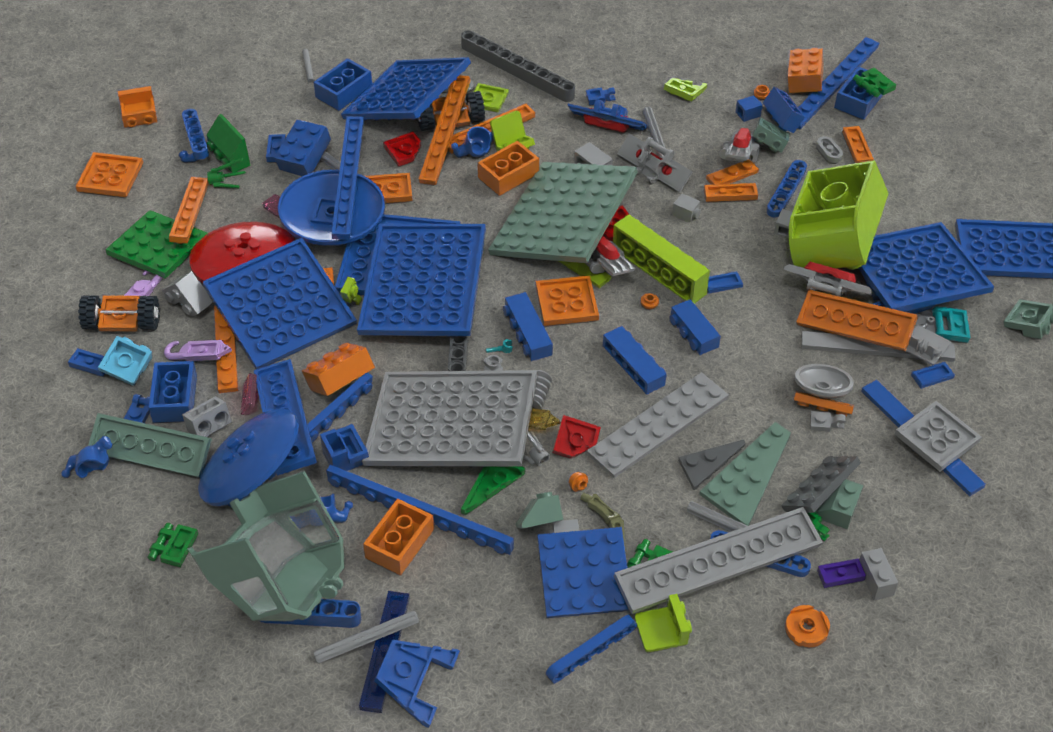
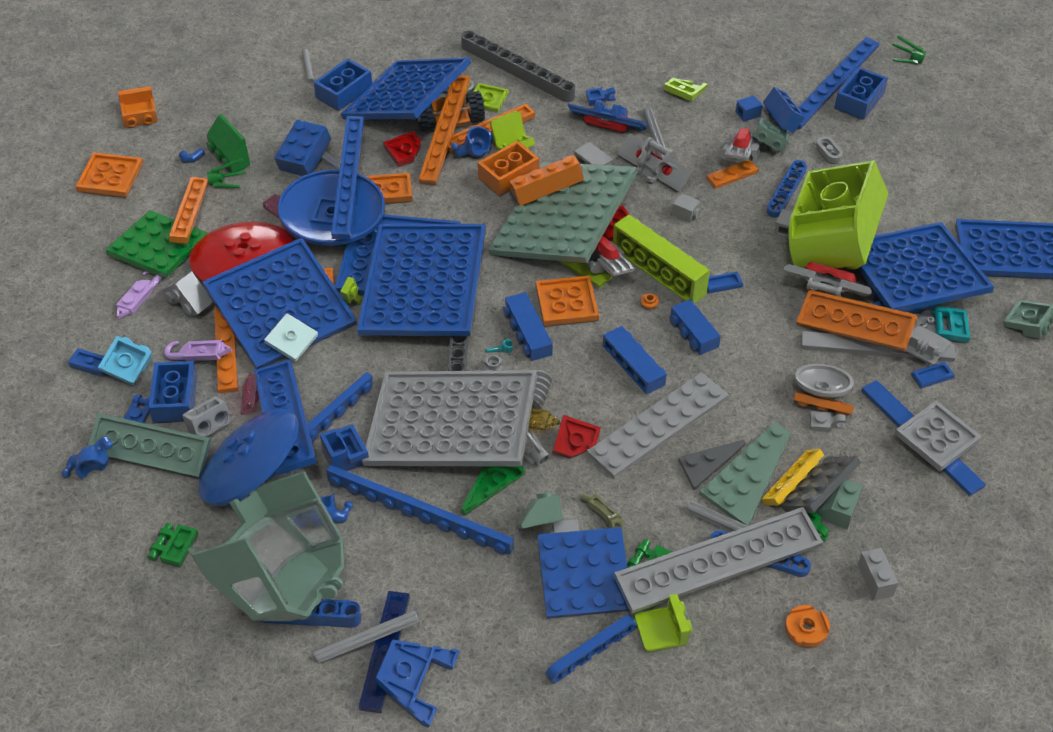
(118, 312): plate -> none
(195, 134): blue beam -> none
(274, 144): blue plate -> none
(291, 337): none -> light aqua plate
(338, 368): orange brick -> none
(398, 536): orange brick -> none
(546, 180): none -> orange slope
(578, 481): orange plate -> none
(730, 192): orange plate -> none
(761, 91): orange plate -> none
(792, 477): none -> yellow plate
(805, 70): orange brick -> none
(841, 573): dark purple plate -> none
(857, 144): orange plate -> none
(874, 82): green plate -> none
(917, 53): none -> green plant

